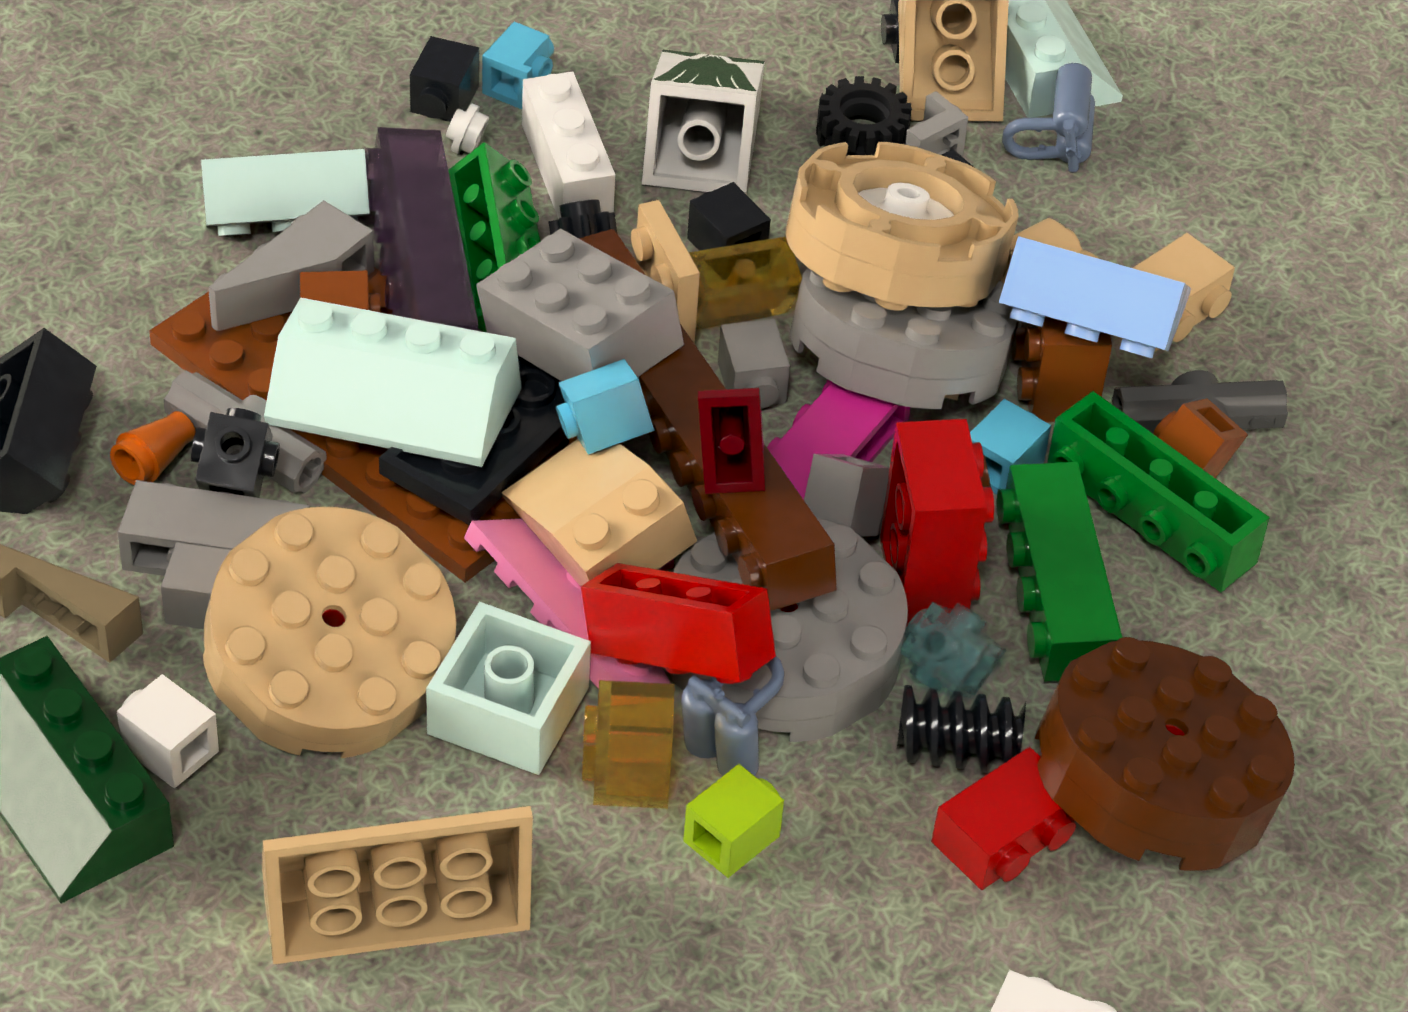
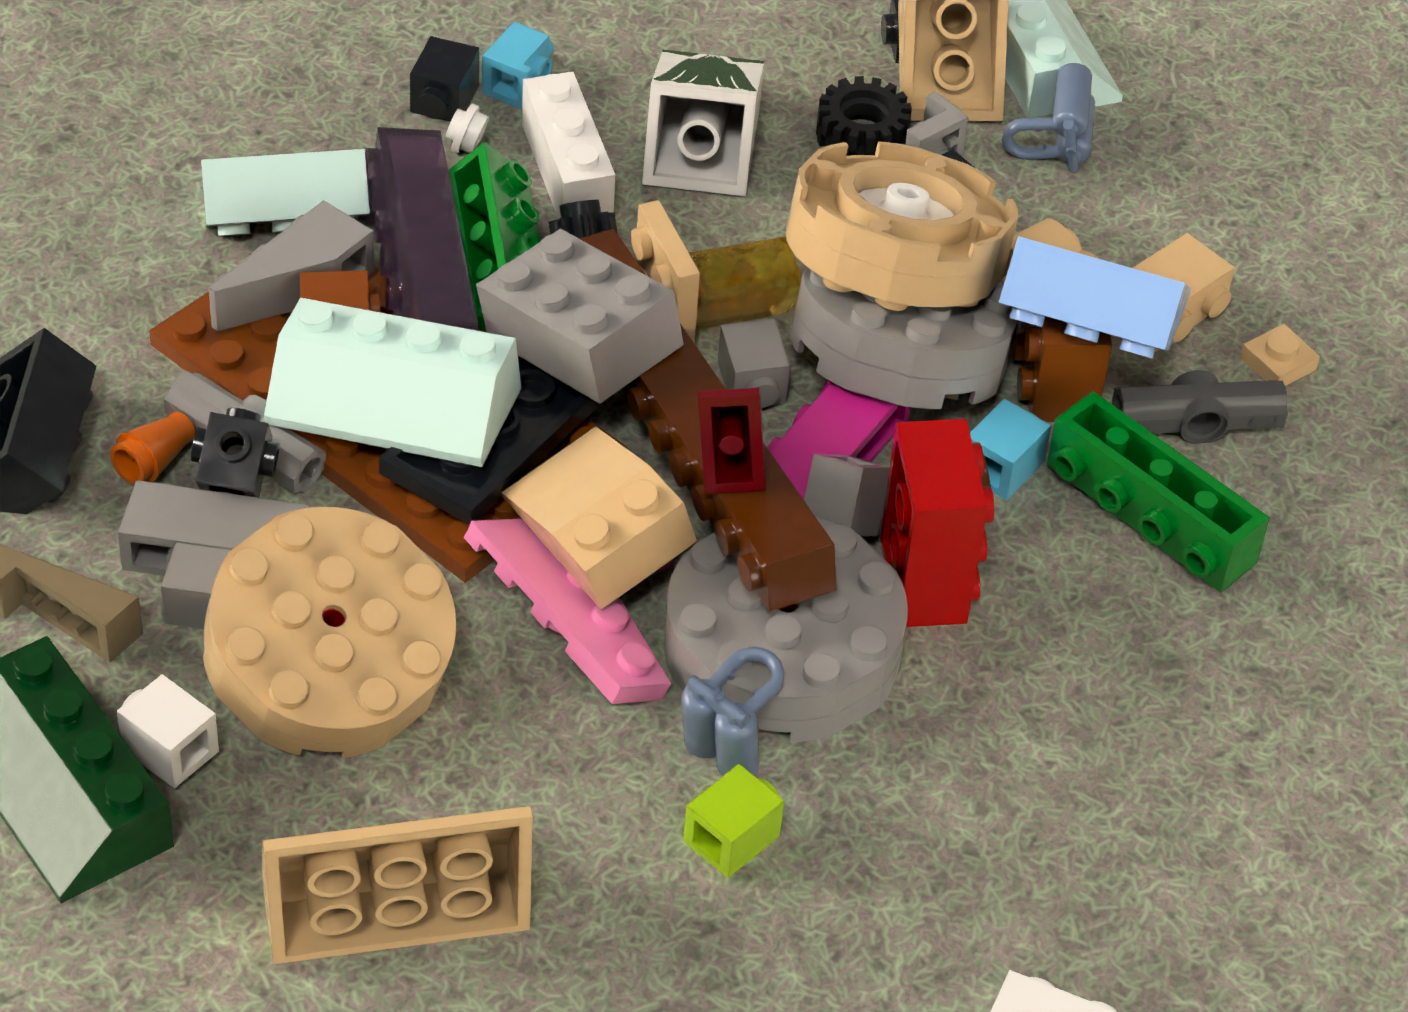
(508, 687): light aqua brick -> none
(604, 407): medium azure brick -> none
(631, 745): clear yellow brick -> none
(679, 622): red brick -> none
(725, 219): black brick -> none
(950, 649): clear light blue brick -> none
(959, 729): black piece -> none
(1001, 822): red brick -> none
(1058, 564): green brick -> none
(1164, 753): reddish brown piece -> none
(1202, 434): dark orange brick -> none
(1280, 355): none -> tan plate

